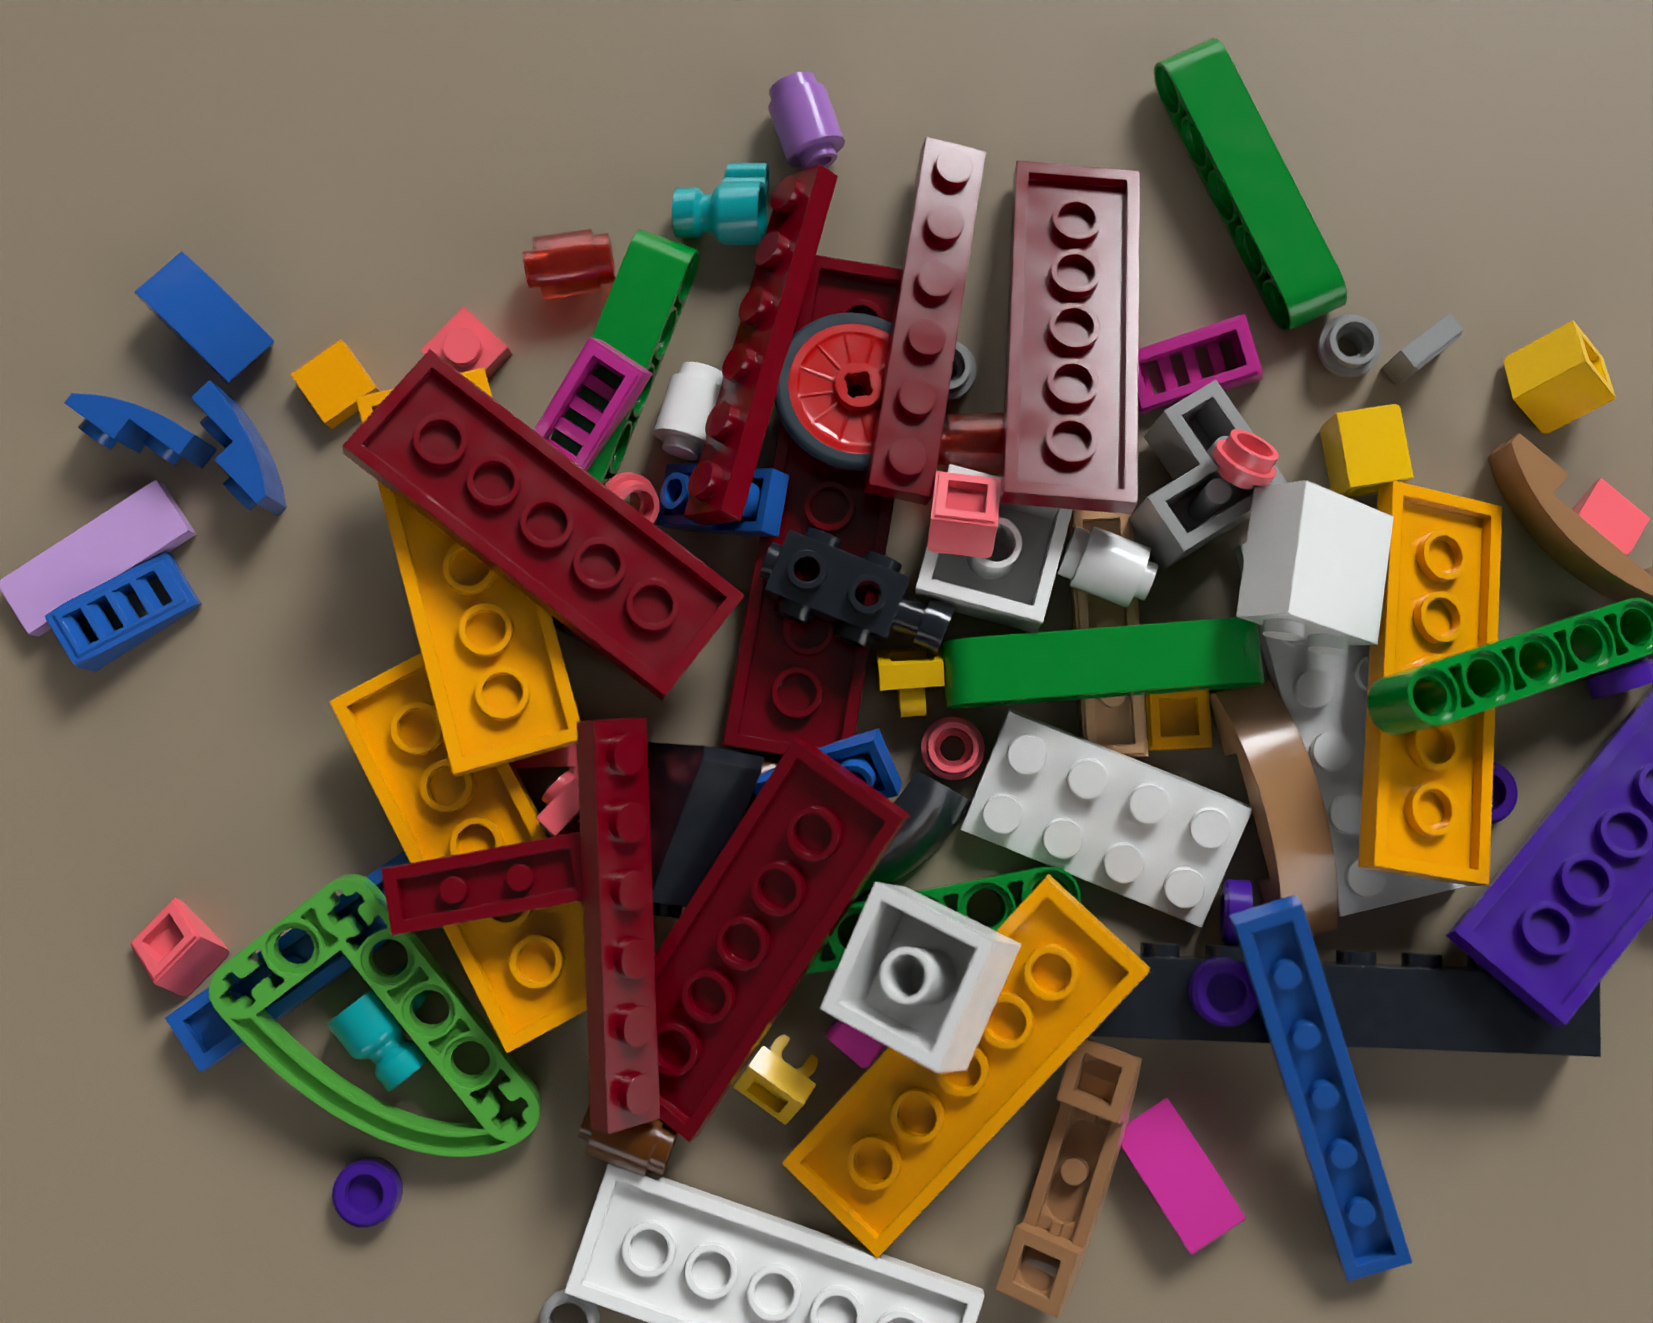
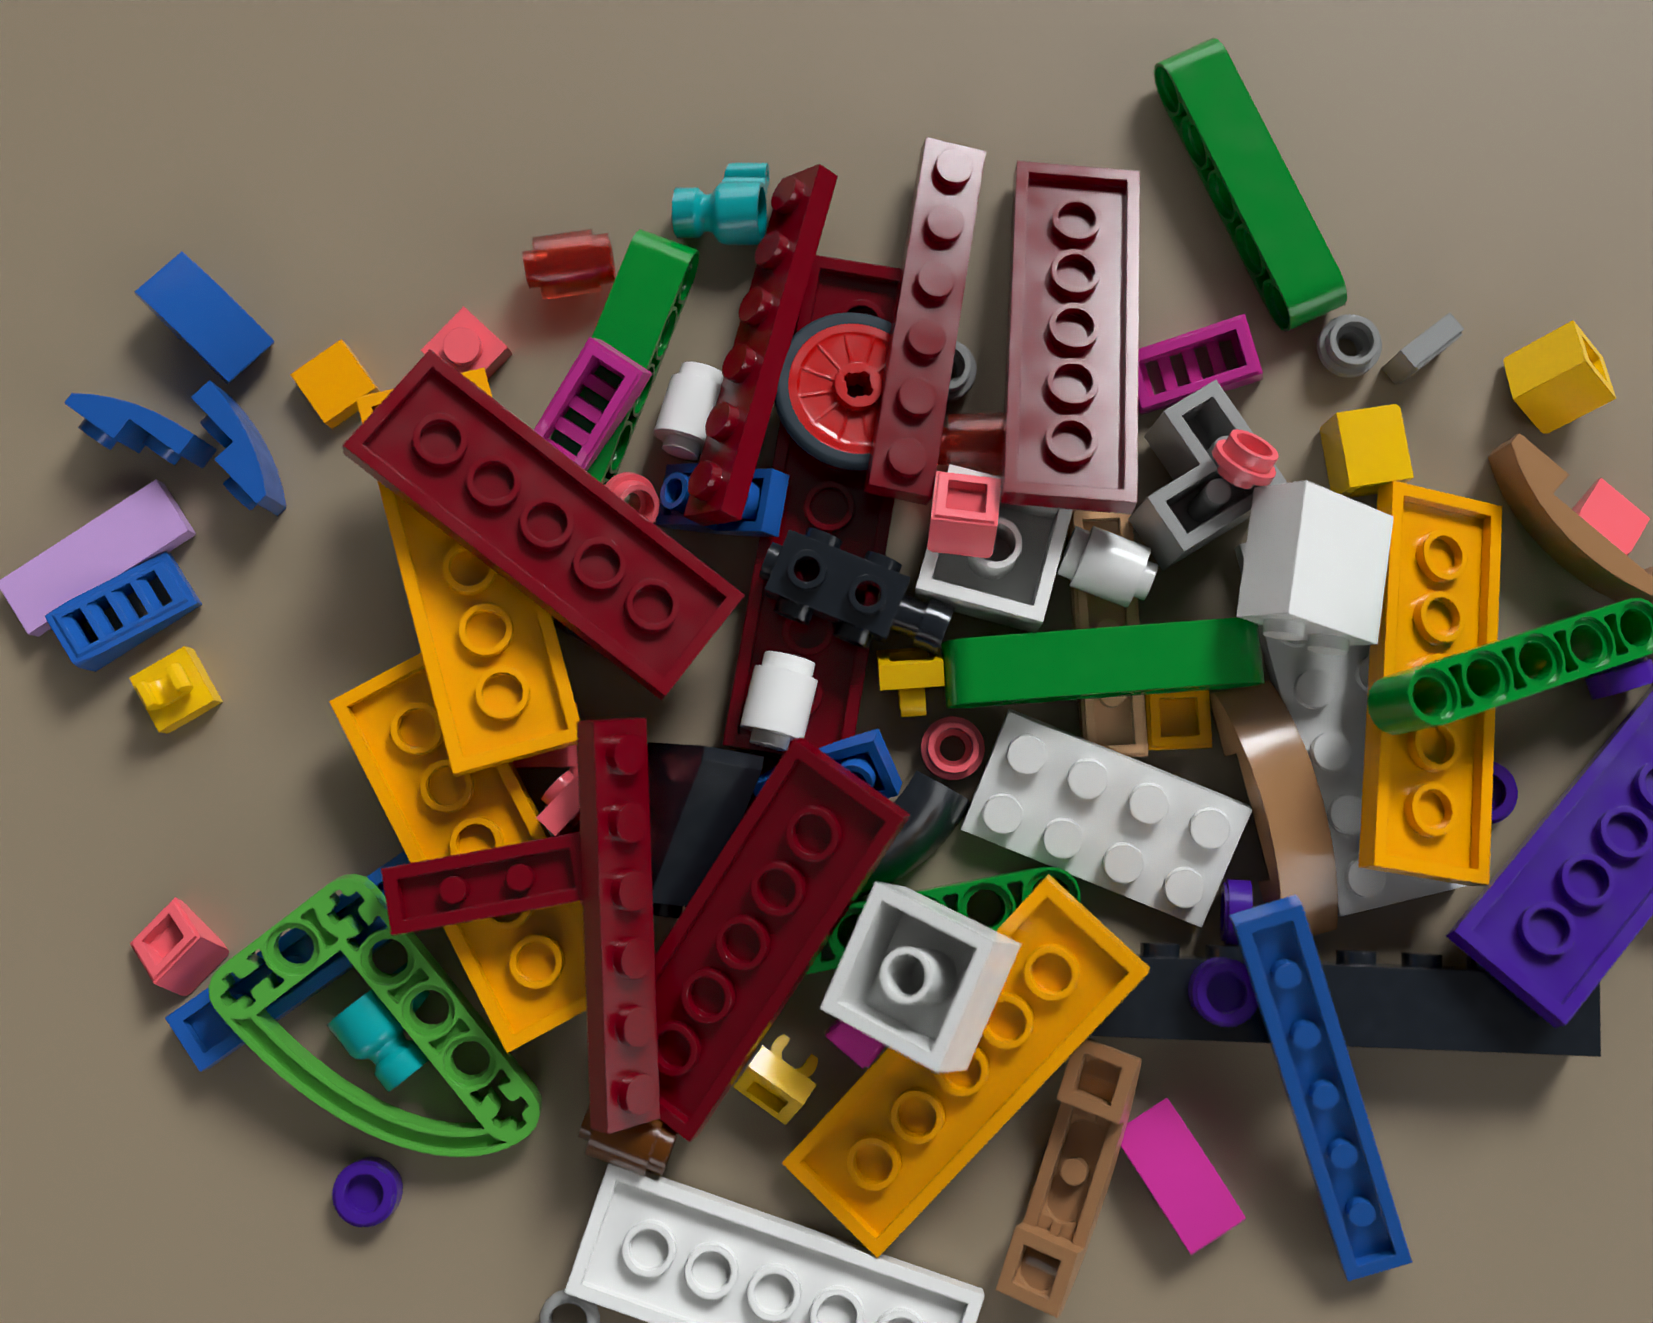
(175, 690): none -> yellow tile
(779, 700): none -> white brick
(805, 121): medium lavender brick -> none

